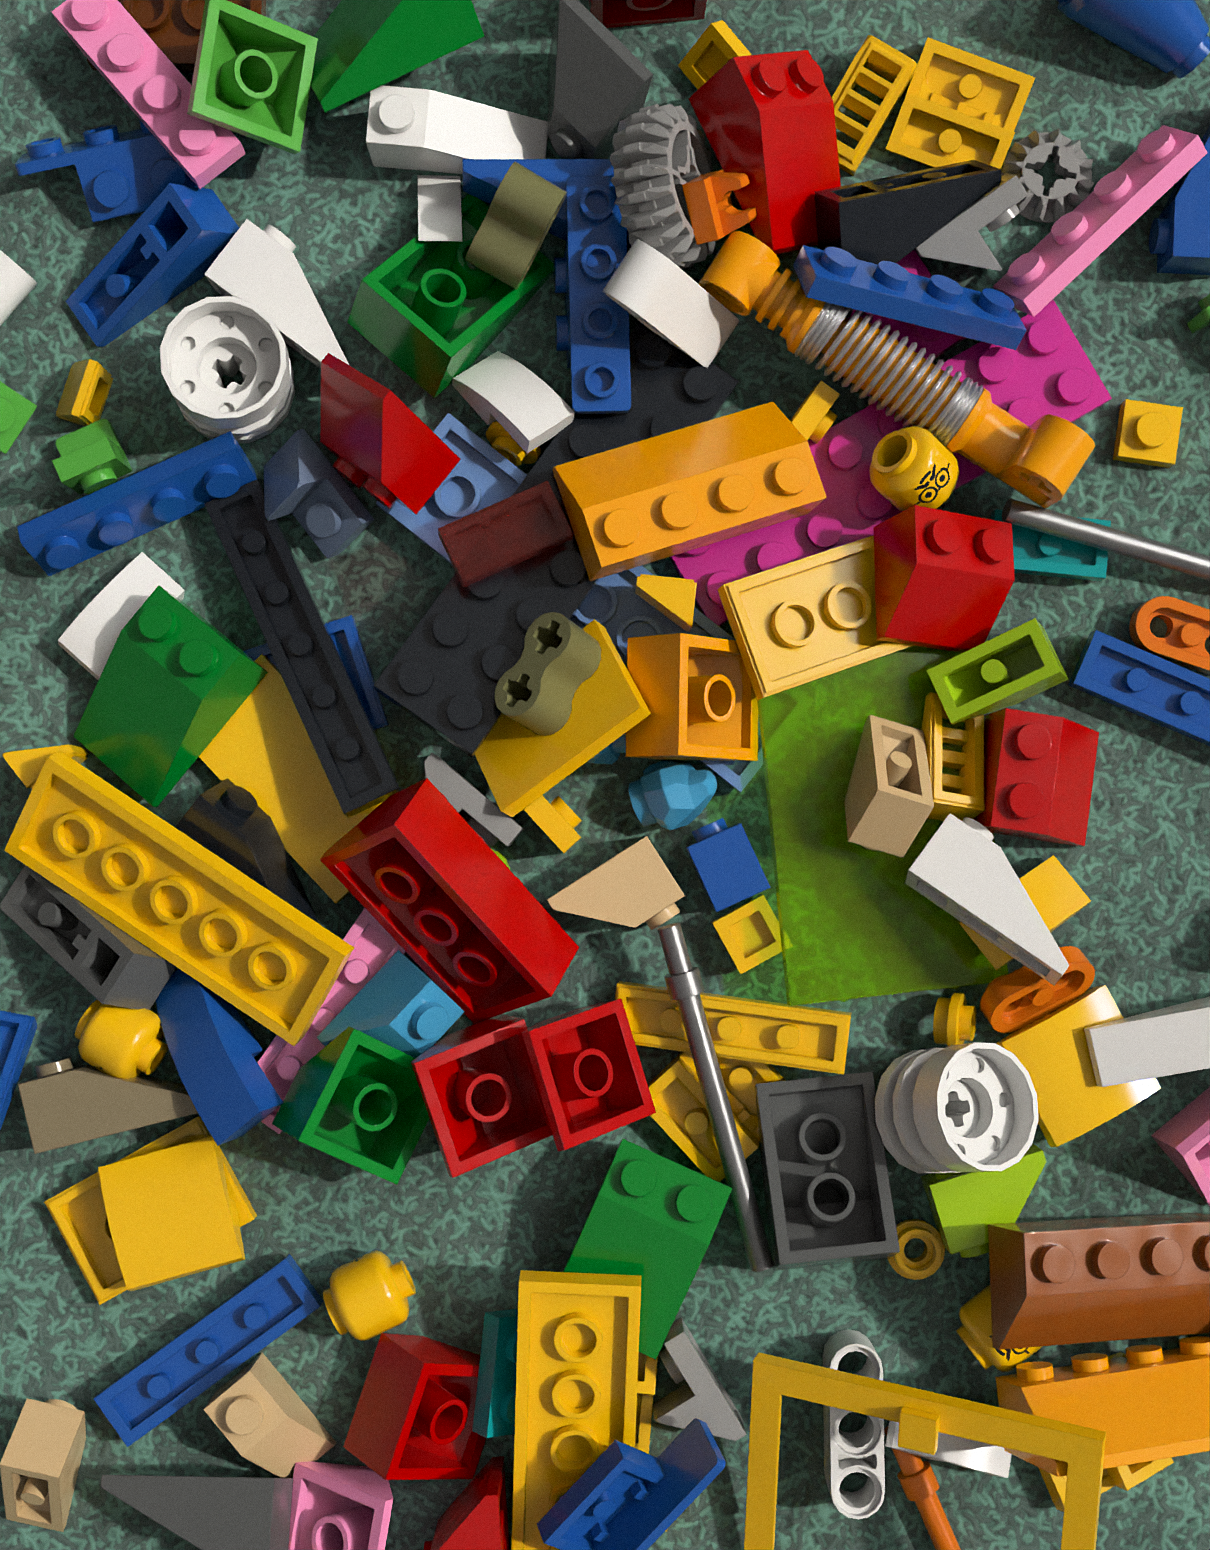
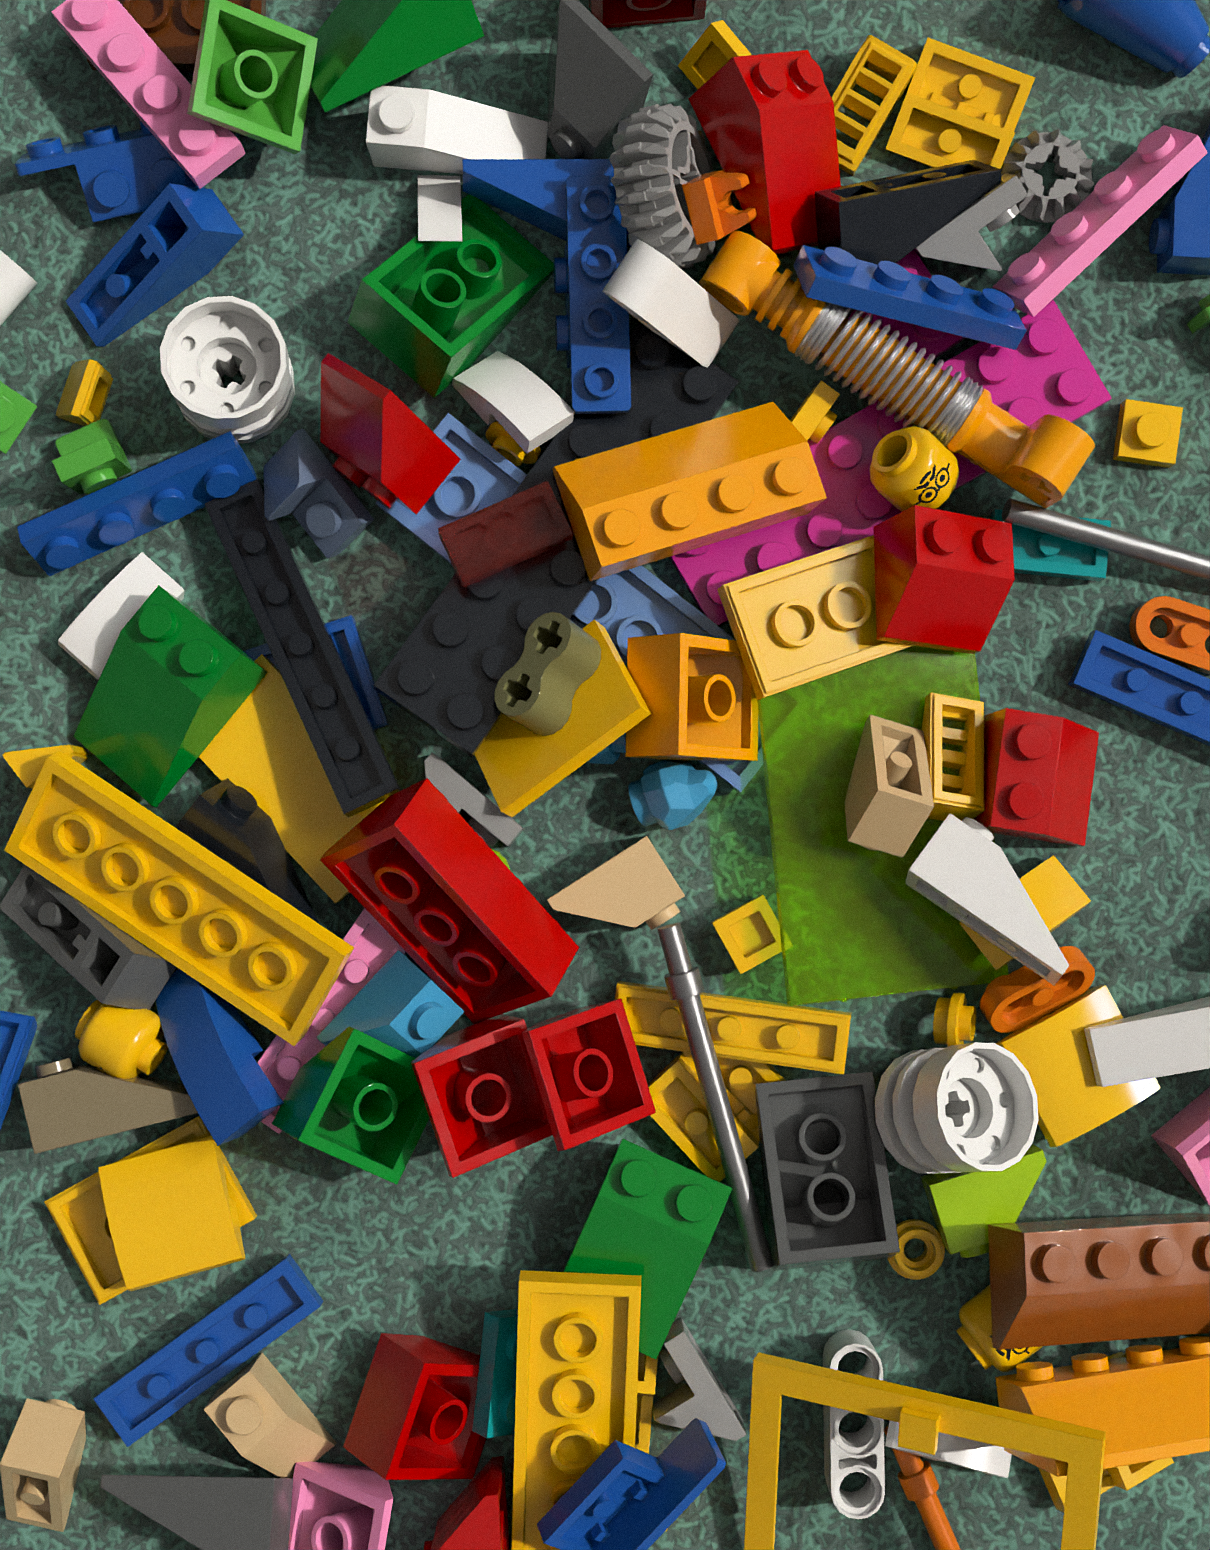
(264, 271): white slope -> none
(369, 1295): yellow head -> none
(515, 225): olive axle -> none
(556, 821): yellow plate -> none
(669, 596): yellow slope -> none
(726, 864): blue brick -> none
(998, 673): lime slope -> none

